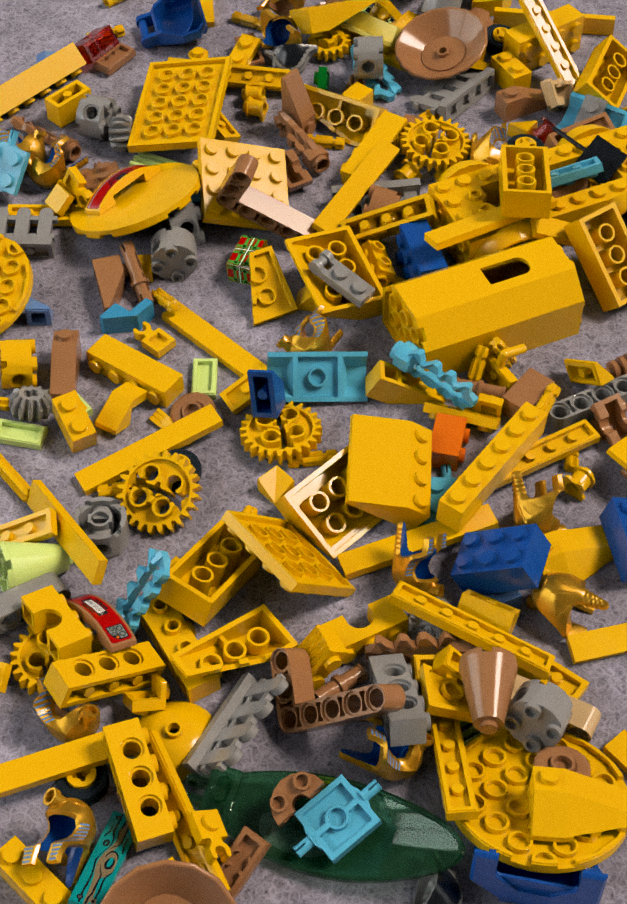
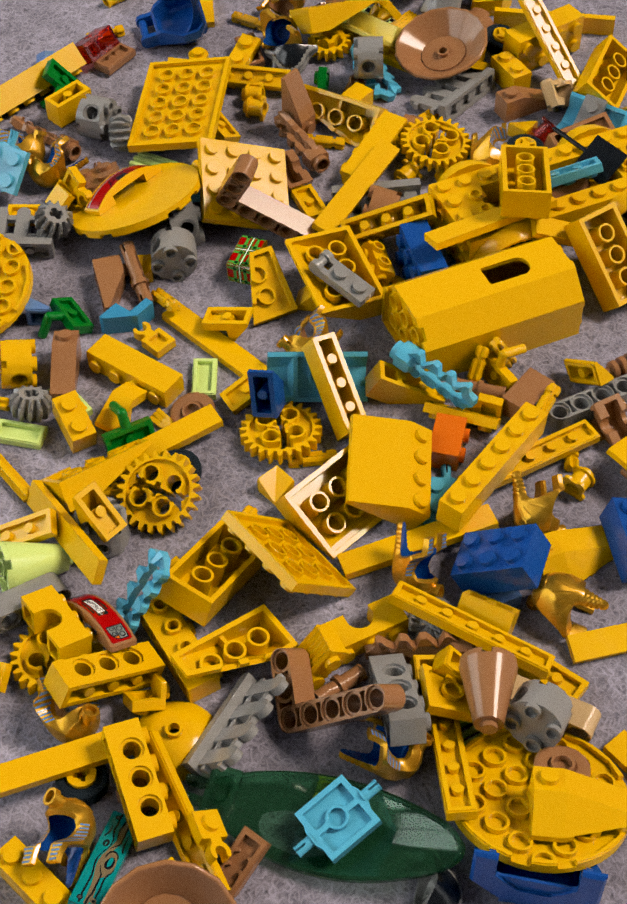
(53, 220): none -> light grey gear
(56, 76): none -> green plate
(69, 313): none -> green plate
(98, 511): none -> yellow slope
(101, 470): none -> yellow wedge
(128, 431): none -> green plate
(229, 319): none -> yellow slope
(289, 791): medium nougat cylinder -> none
(308, 200): none -> yellow plate
(333, 382): none -> yellow brick

